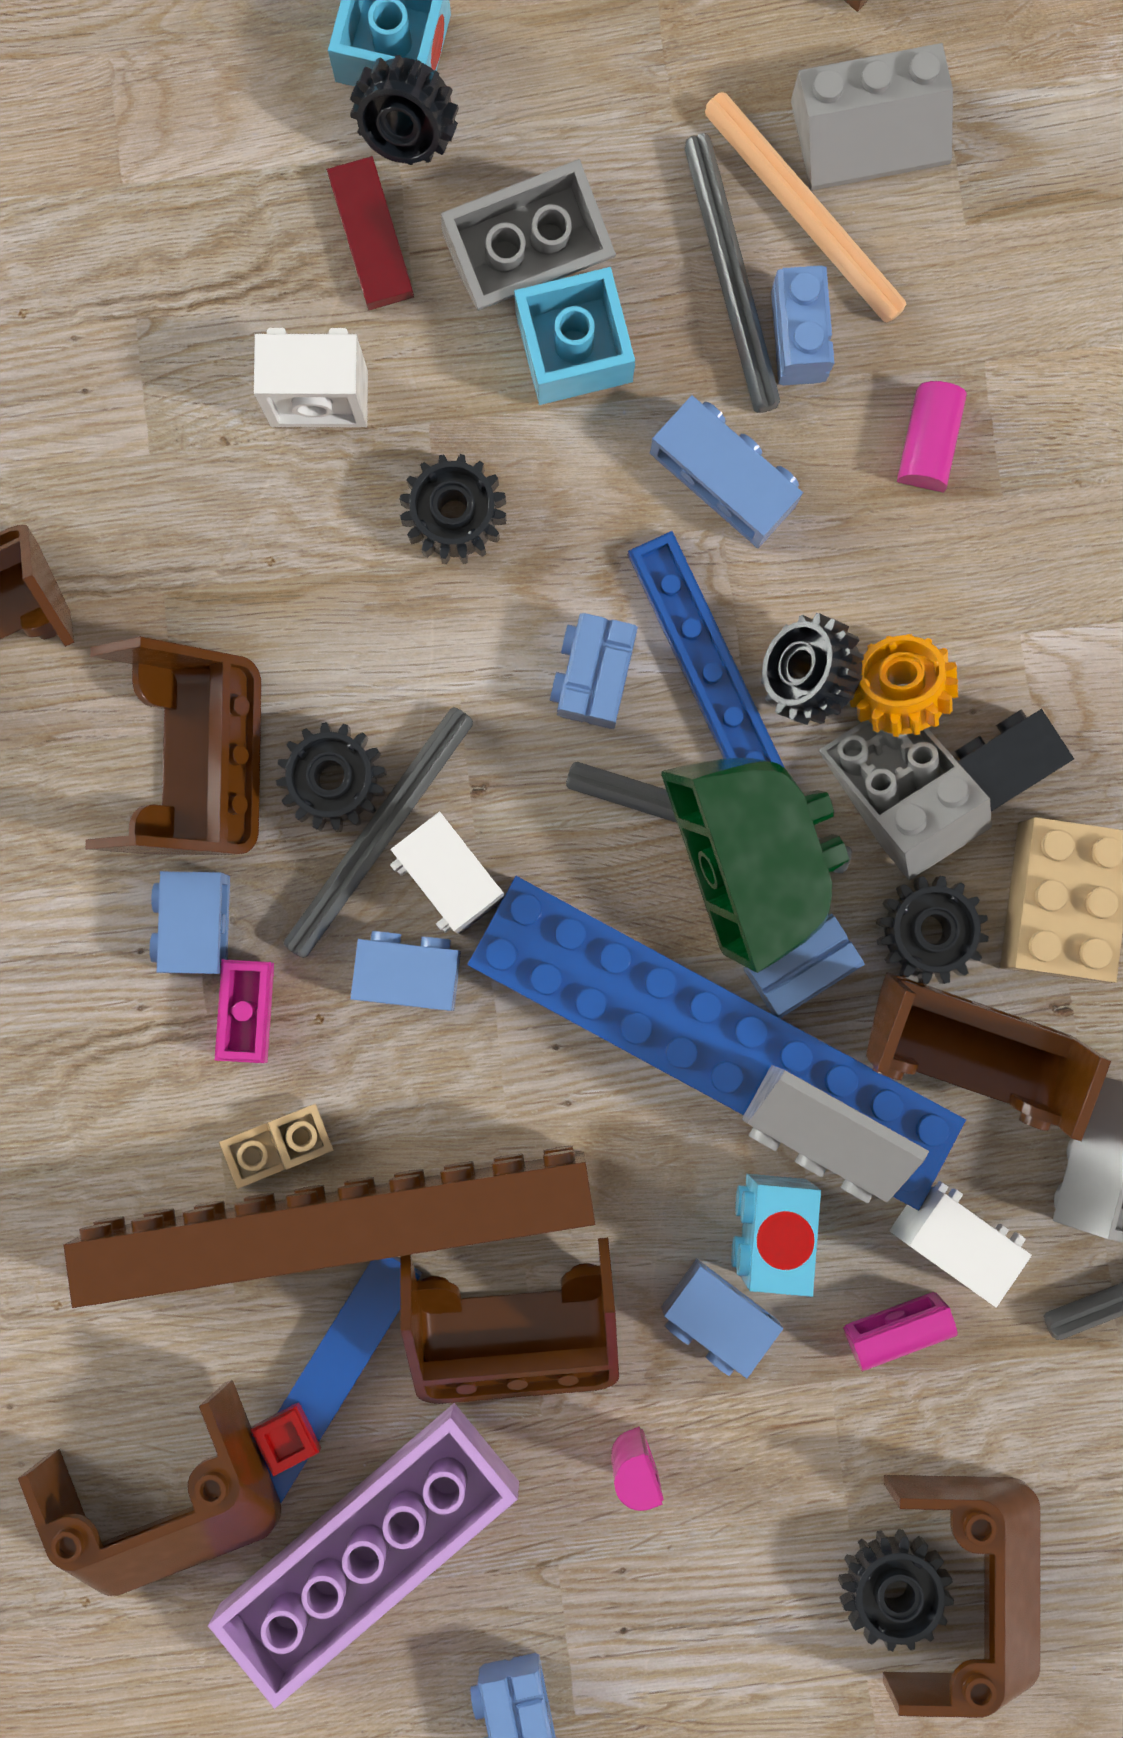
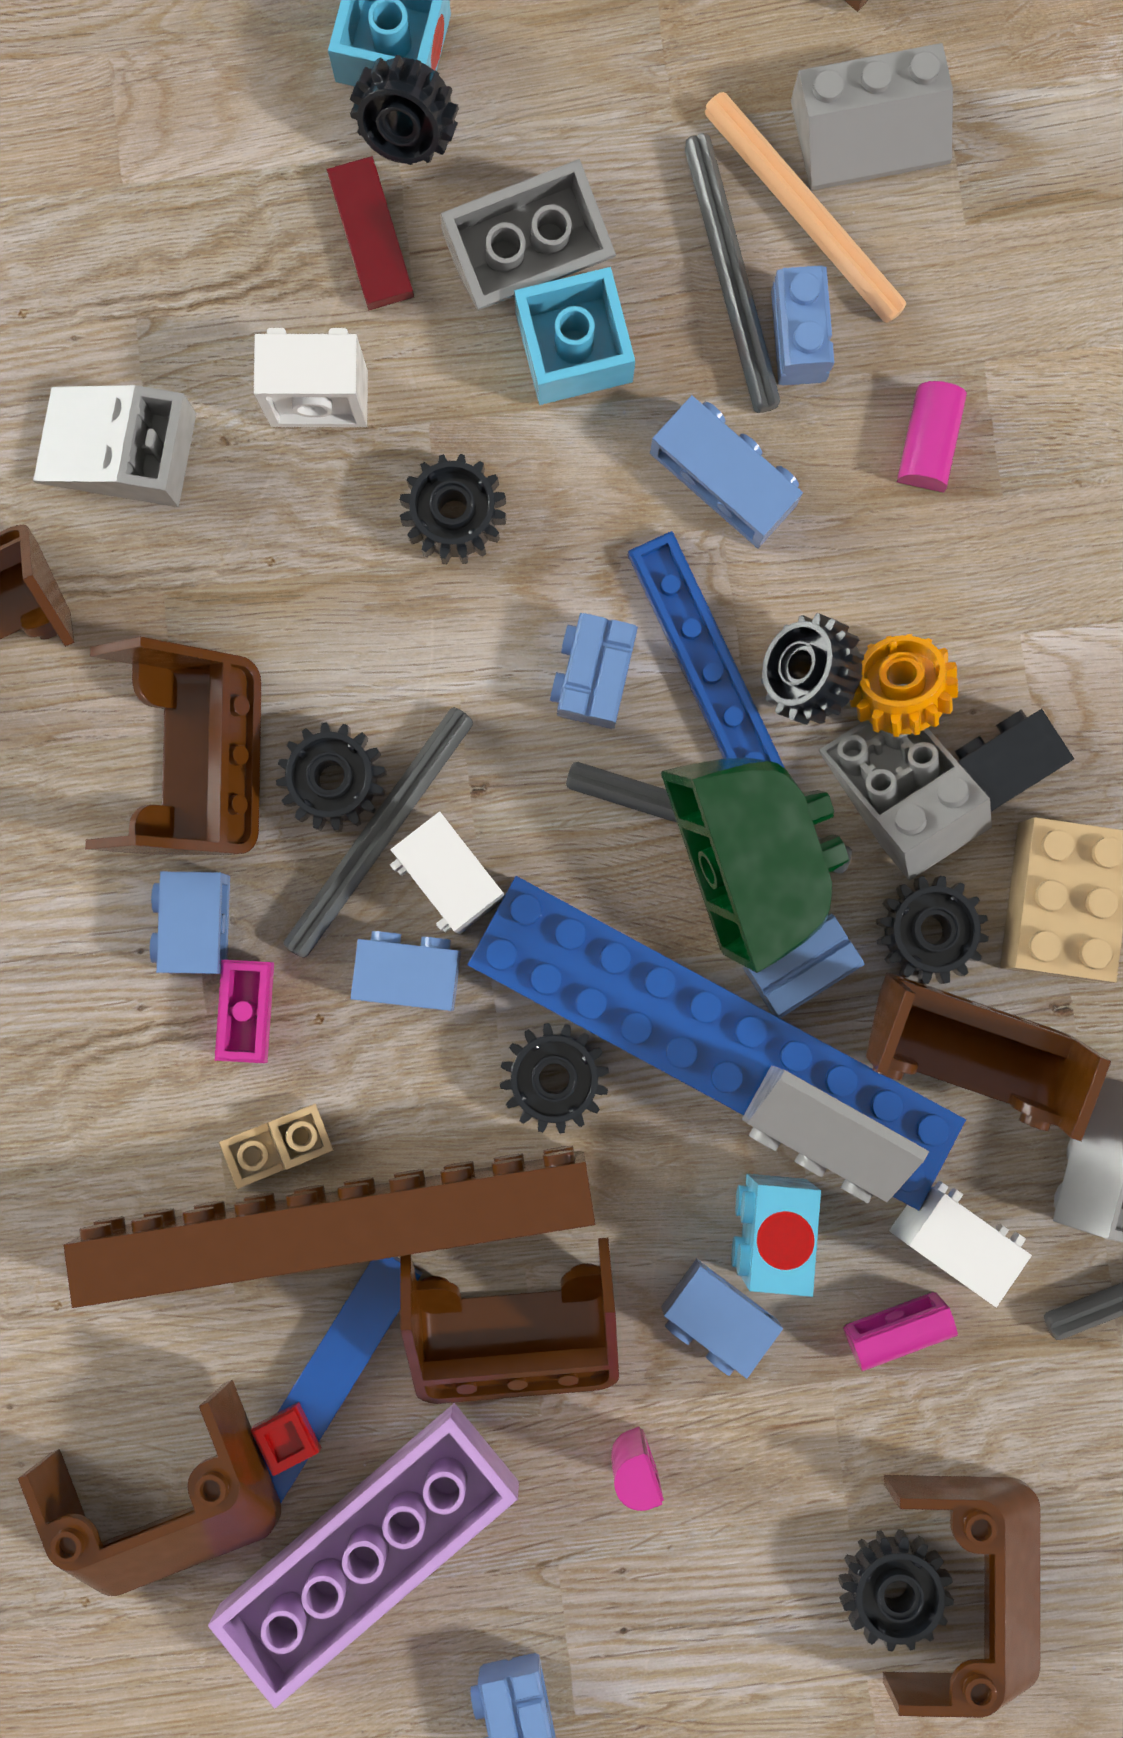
(117, 442): none -> light grey slope
(549, 1105): none -> black gear

